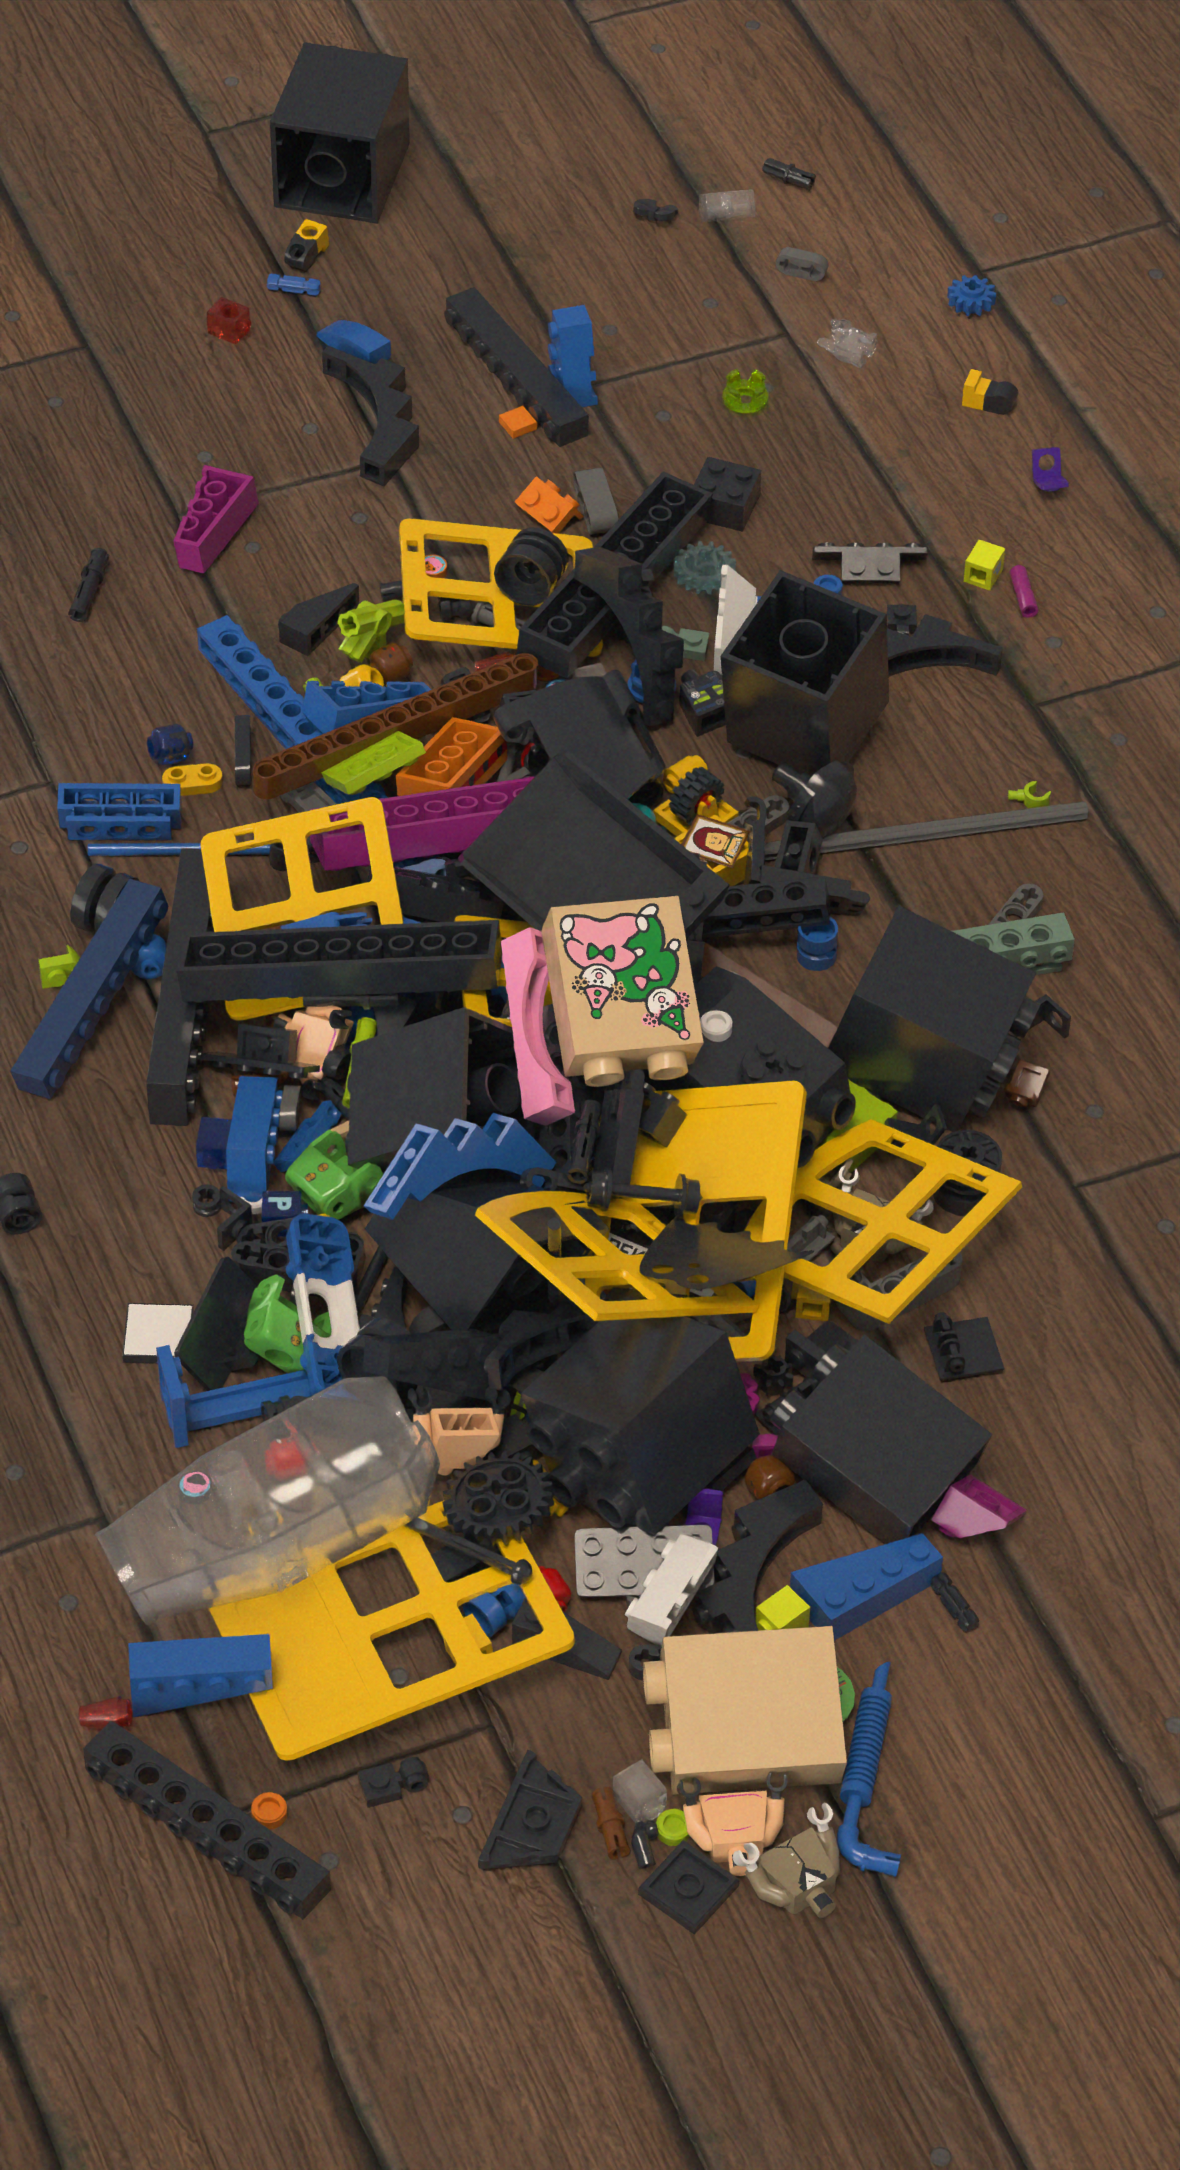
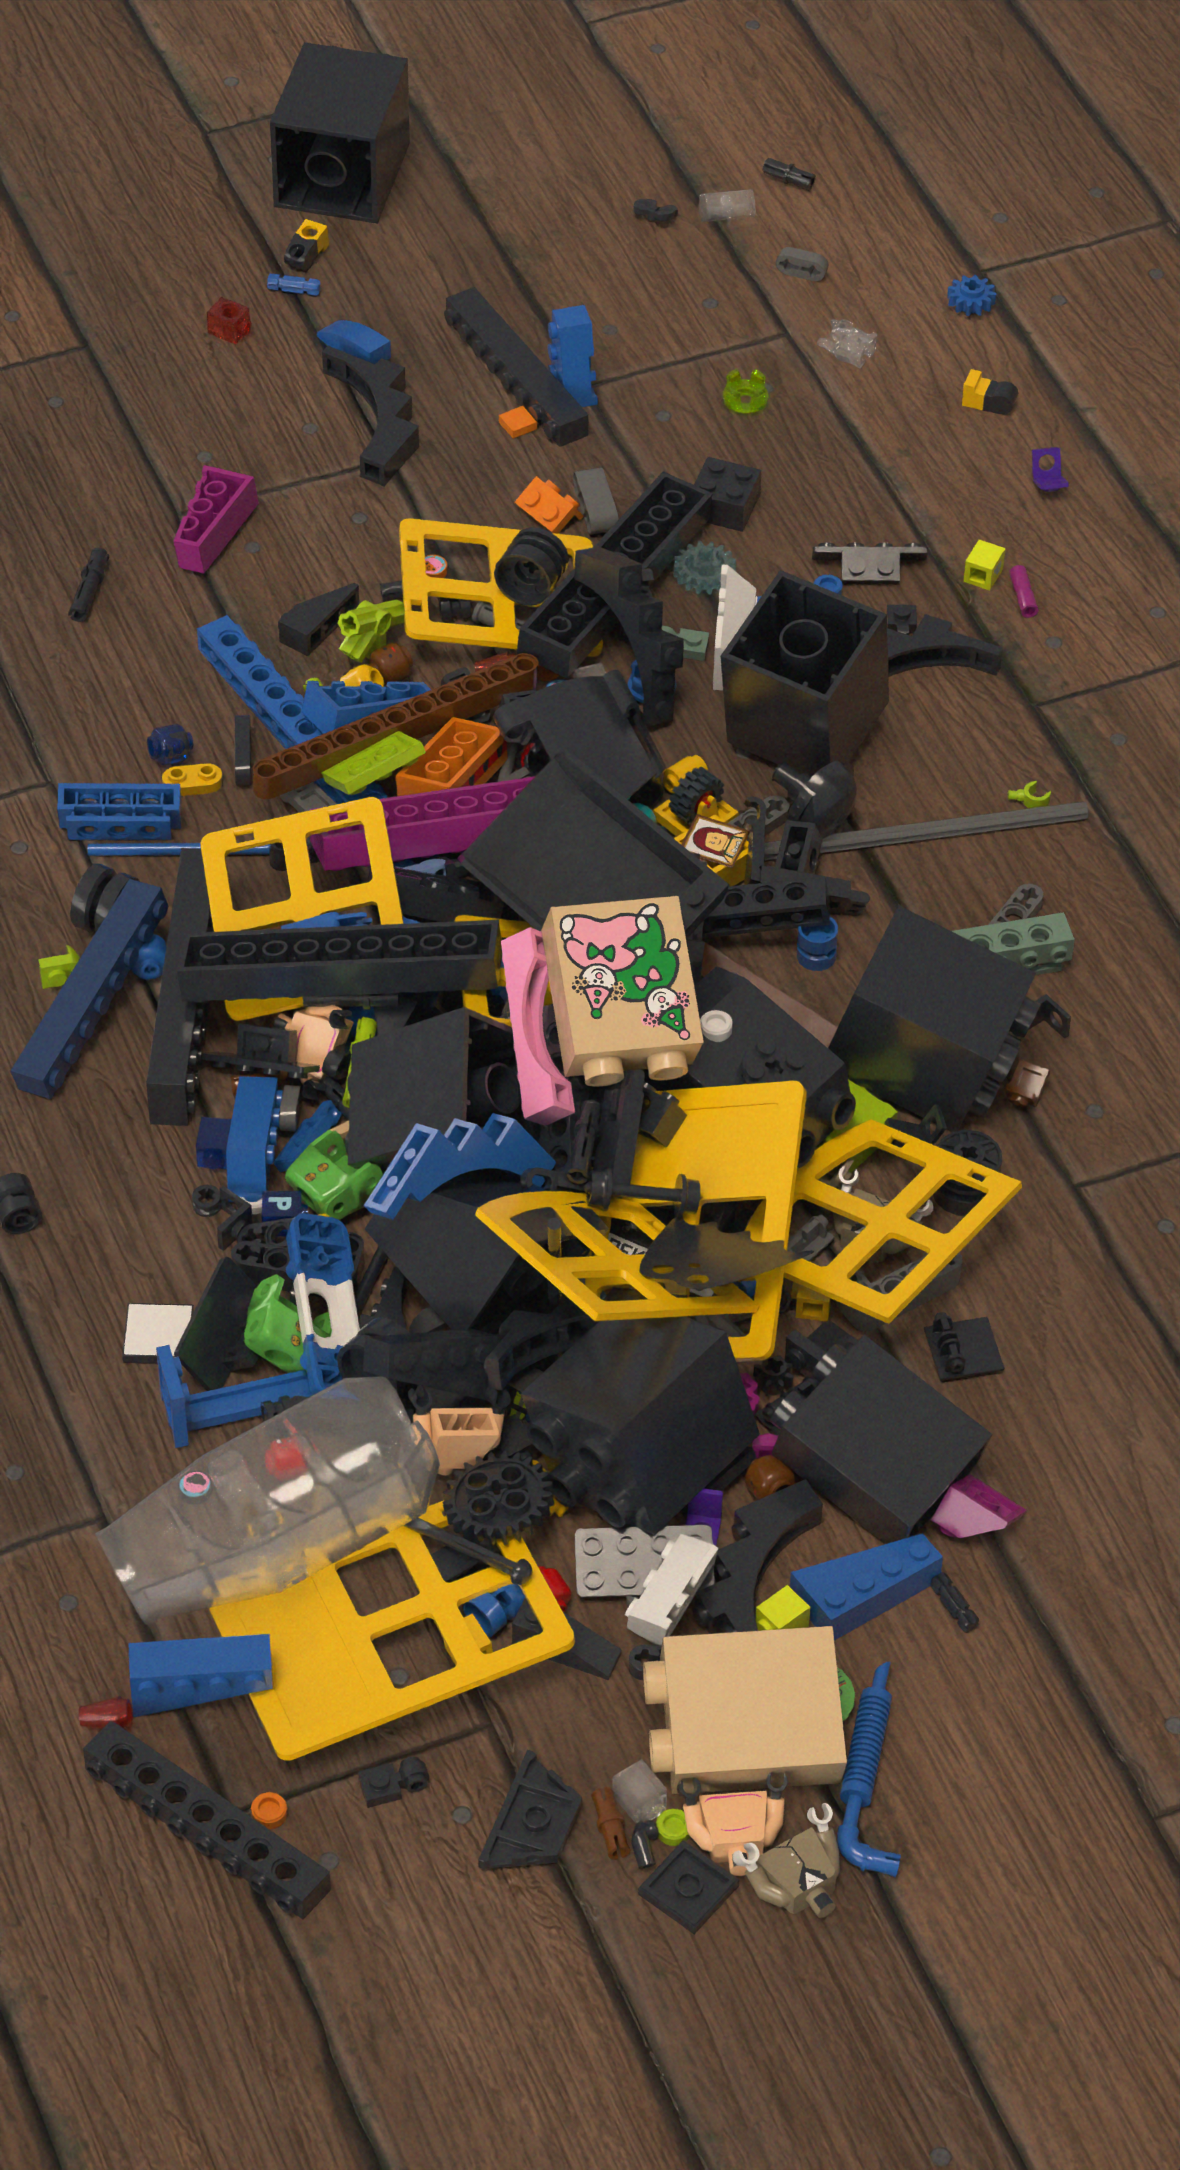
(702, 701): torso -> none

